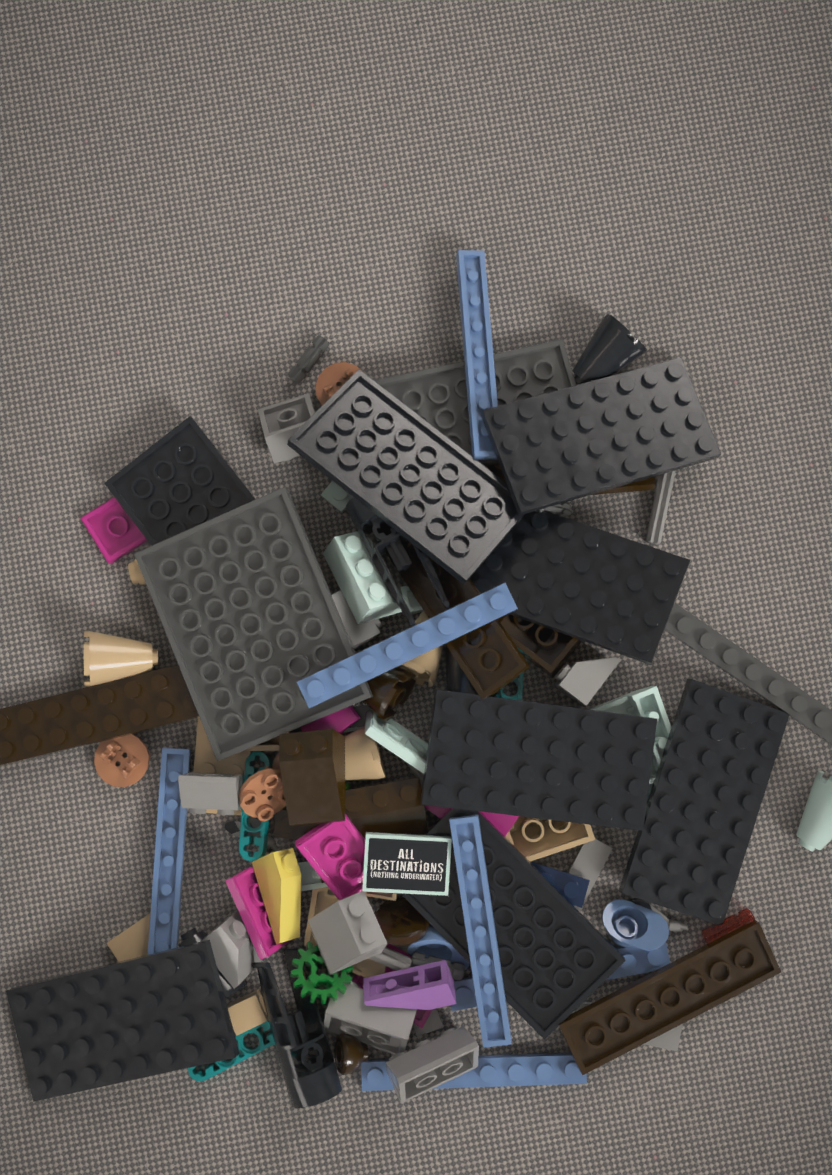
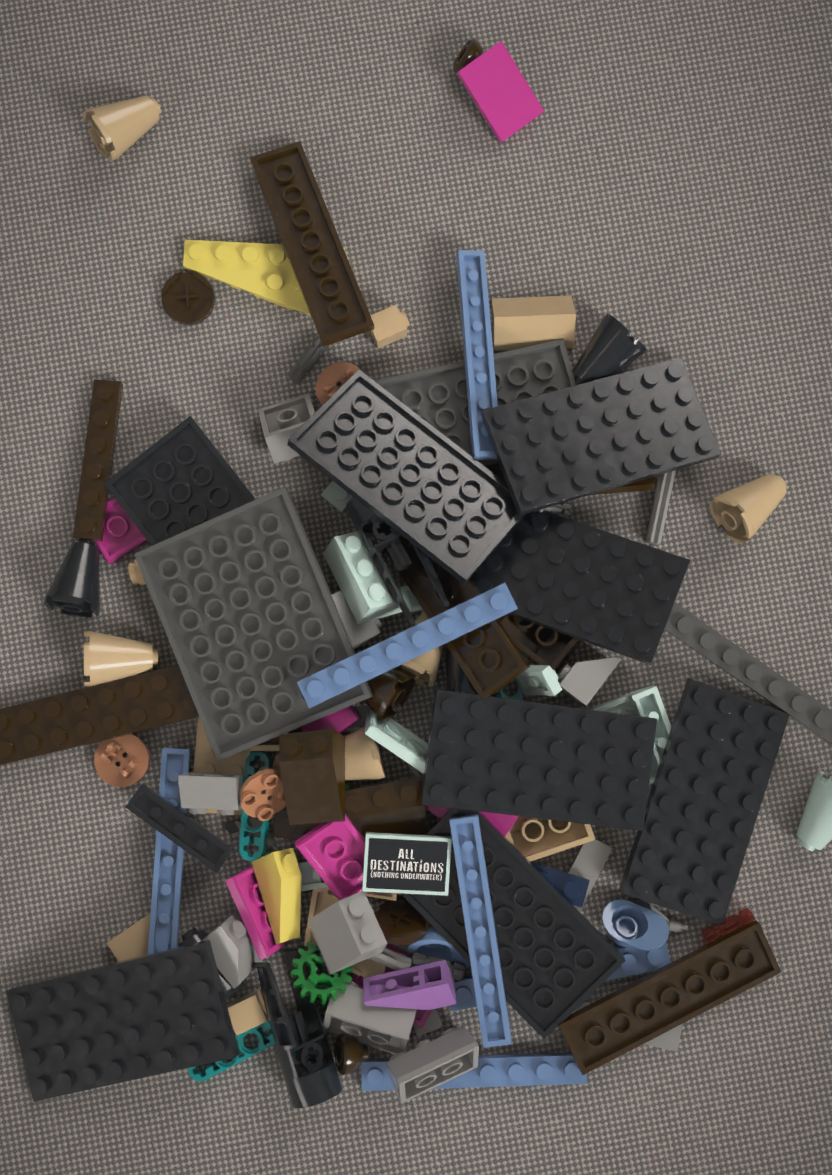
(77, 582): none -> black cone
(98, 460): none -> dark brown plate
(121, 124): none -> tan cone
(179, 828): none -> black plate
(188, 298): none -> dark brown tile
(249, 267): none -> light yellow wing
(312, 244): none -> dark brown plate
(389, 326): none -> tan brick
(468, 53): none -> dark brown brick
(500, 92): none -> dark pink tile
(532, 321): none -> tan slope
(539, 681): none -> light aqua plate
(747, 506): none -> tan cone

